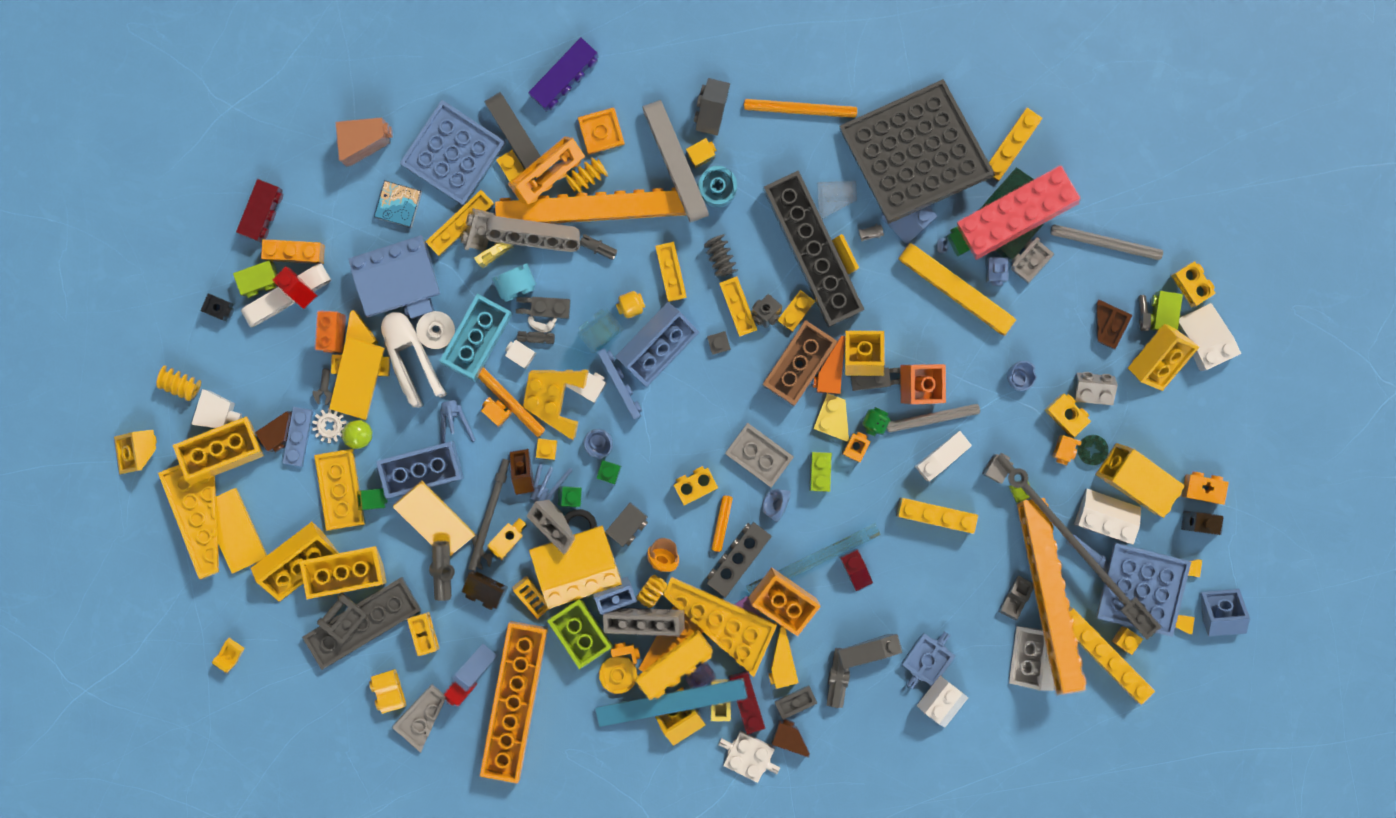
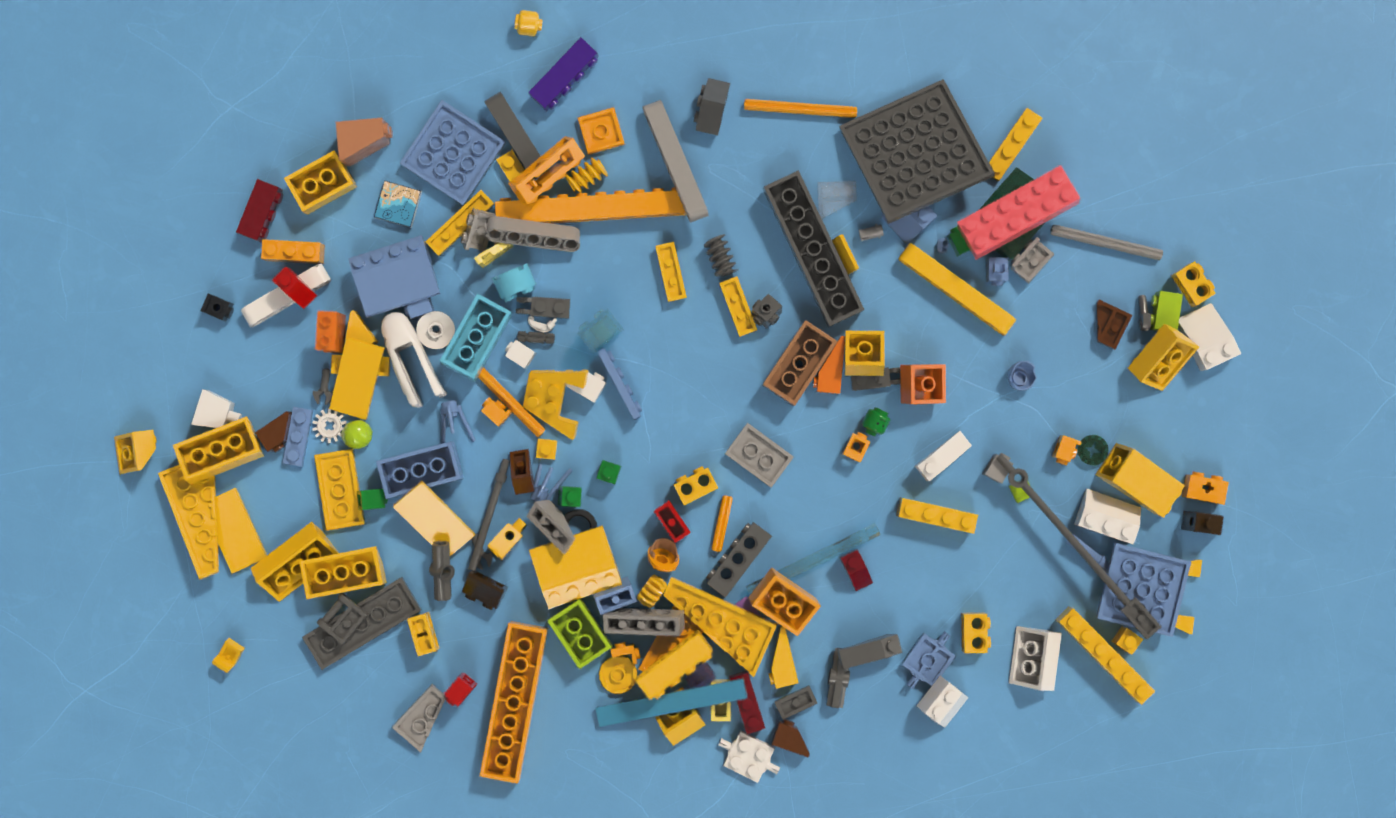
(176, 384): yellow piece -> none
(256, 279): lime brick -> none
(320, 182): none -> yellow brick
(388, 691): yellow brick -> none
(474, 667): medium blue tile -> none
(521, 584): yellow slope -> none
(527, 23): none -> yellow head
(598, 247): dark grey axle -> none
(598, 443): medium blue hair -> none
(627, 524): dark grey brick -> none
(630, 304): yellow head -> none
(657, 344): medium blue slope -> none
(672, 521): none -> red brick
(701, 152): yellow brick -> none
(718, 343): dark grey plate -> none
(725, 178): medium azure brick -> none
(776, 503): medium blue piece -> none
(796, 310): yellow plate -> none
(820, 471): lime brick -> none
(833, 418): light yellow wing -> none
(933, 418): light grey axle -> none
(970, 633): none -> yellow brick
(1016, 598): dark grey slope -> none
(1051, 599): light orange brick -> none
(1057, 409): yellow brick -> none
(1095, 388): light grey bracket -> none
(1224, 612): medium blue slope -> none

